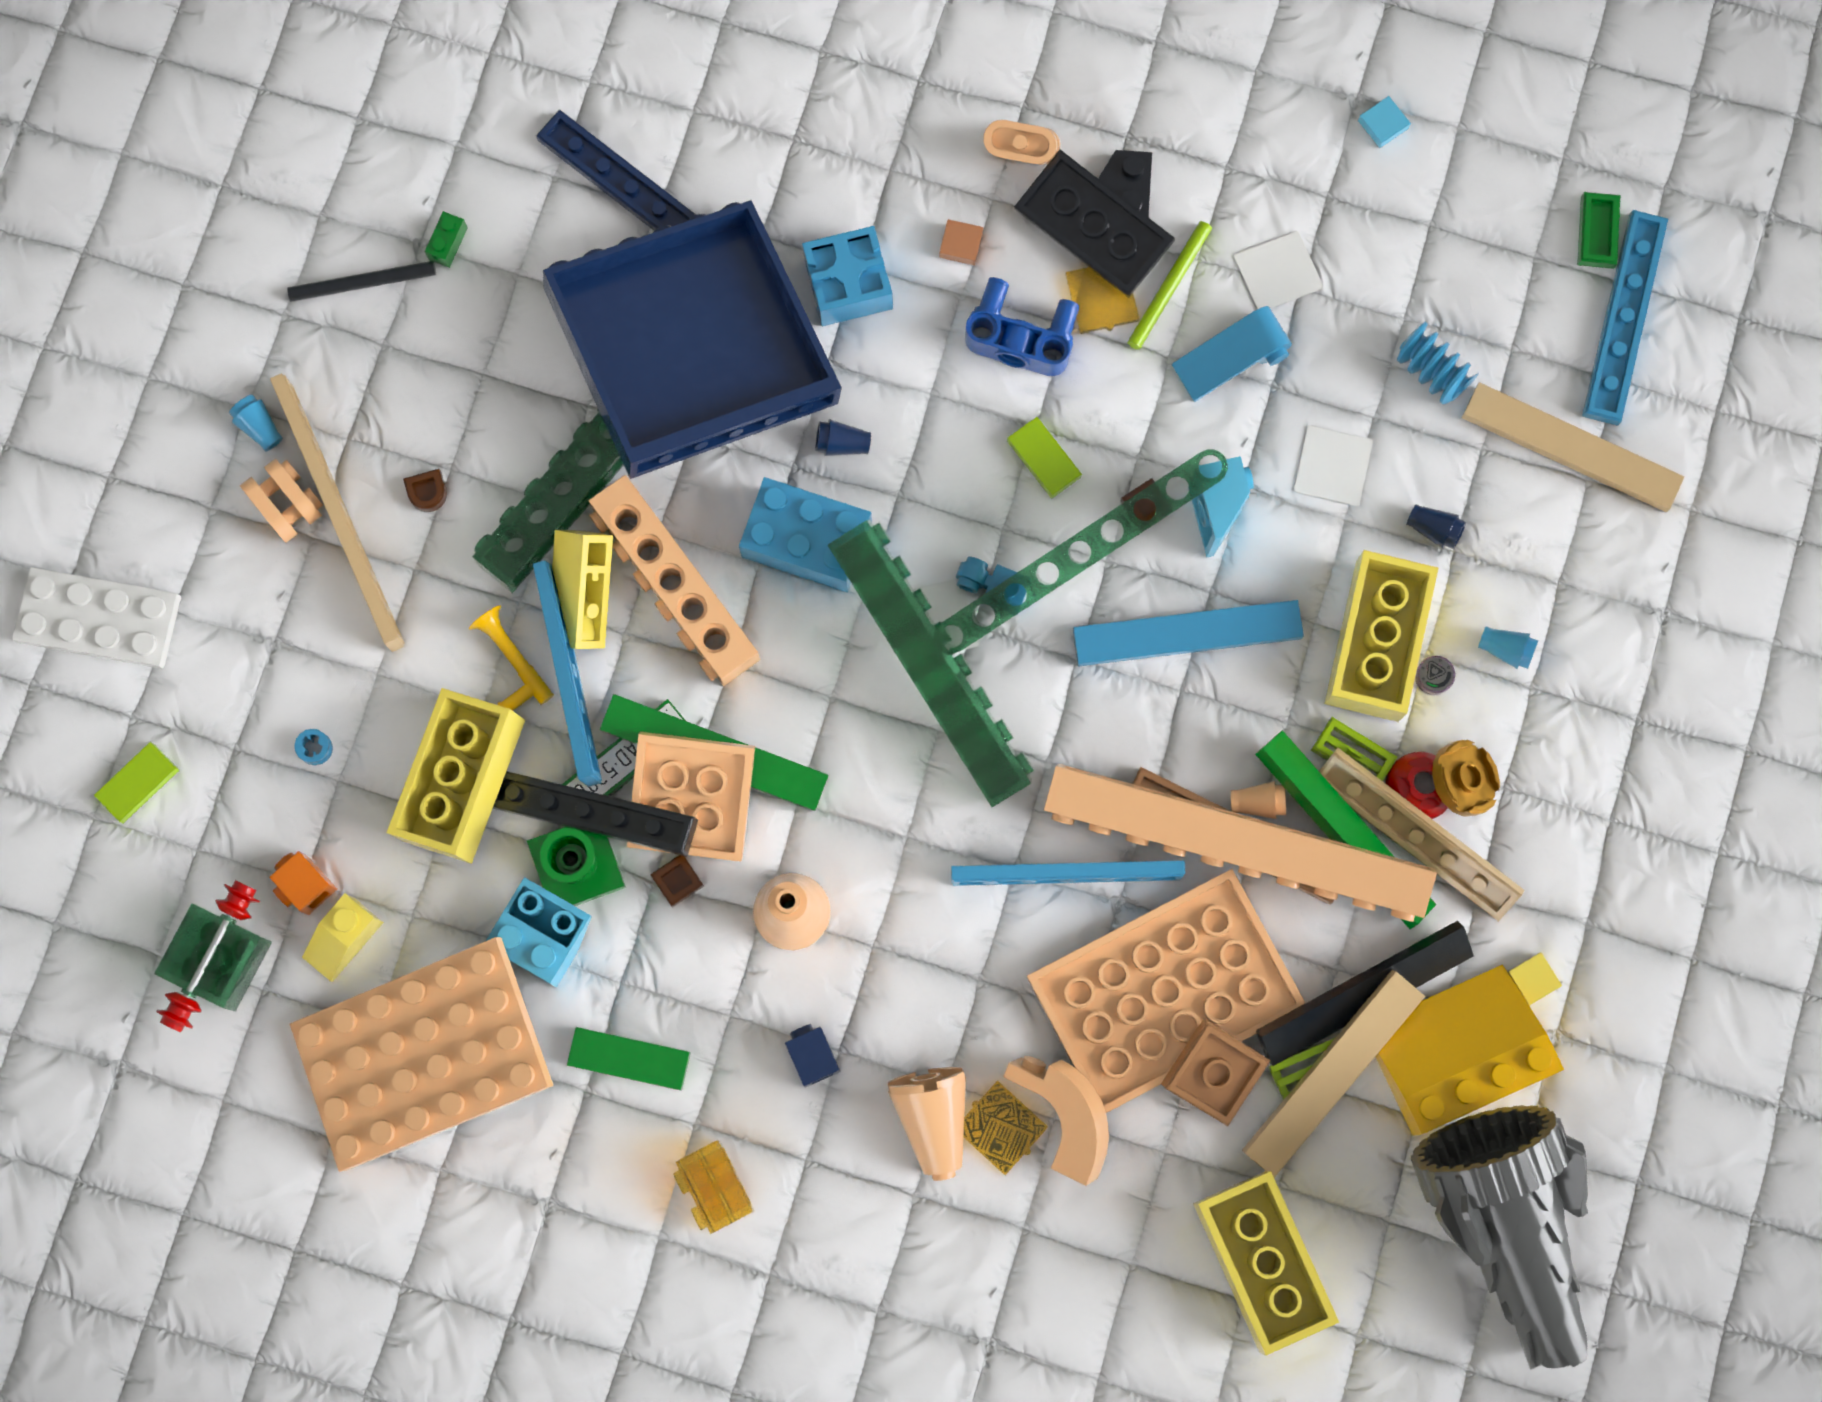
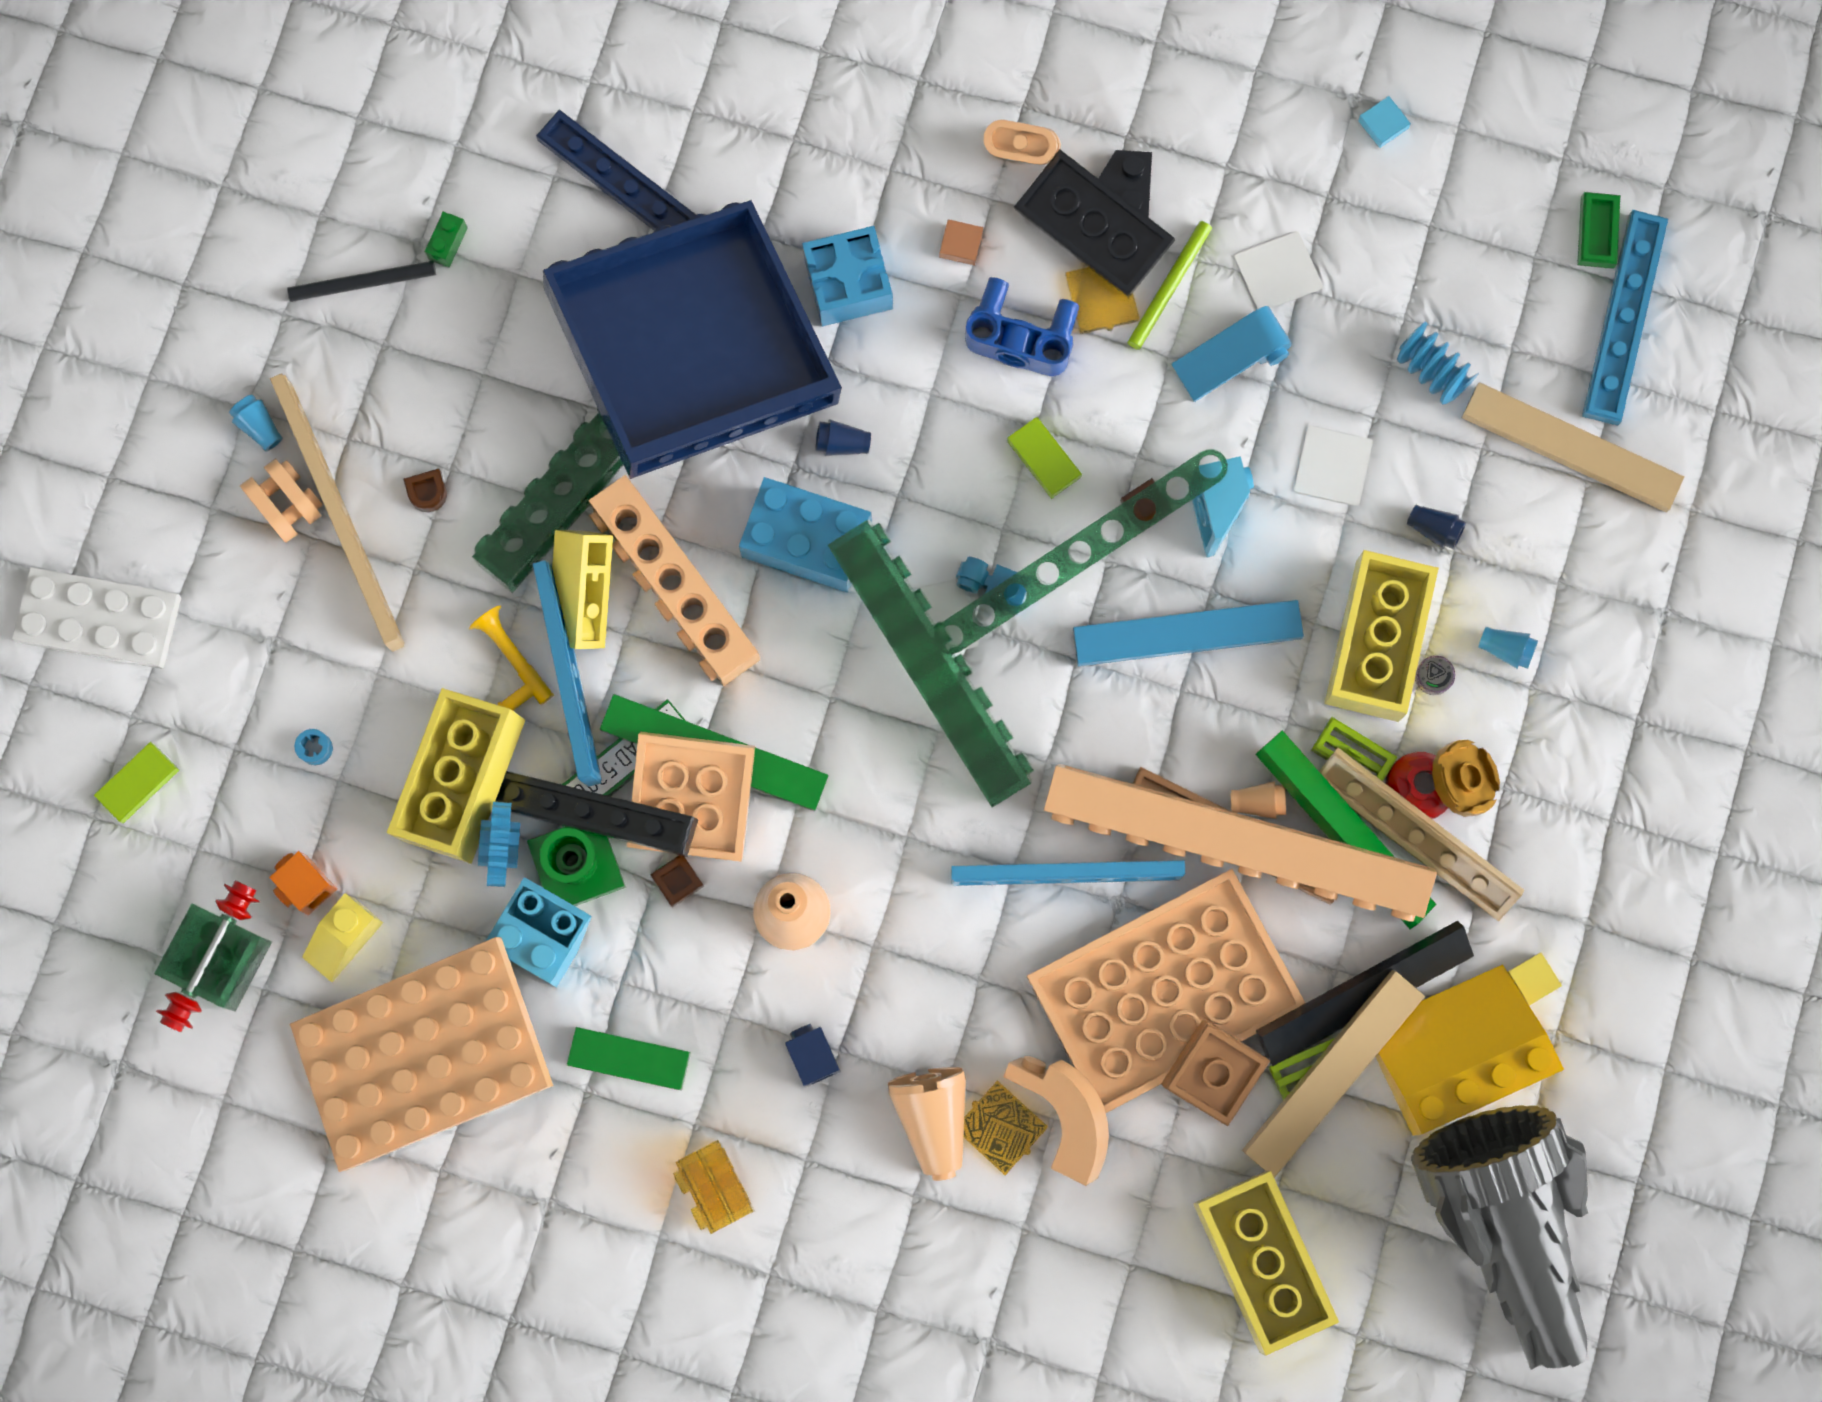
(499, 844): none -> dark azure gear

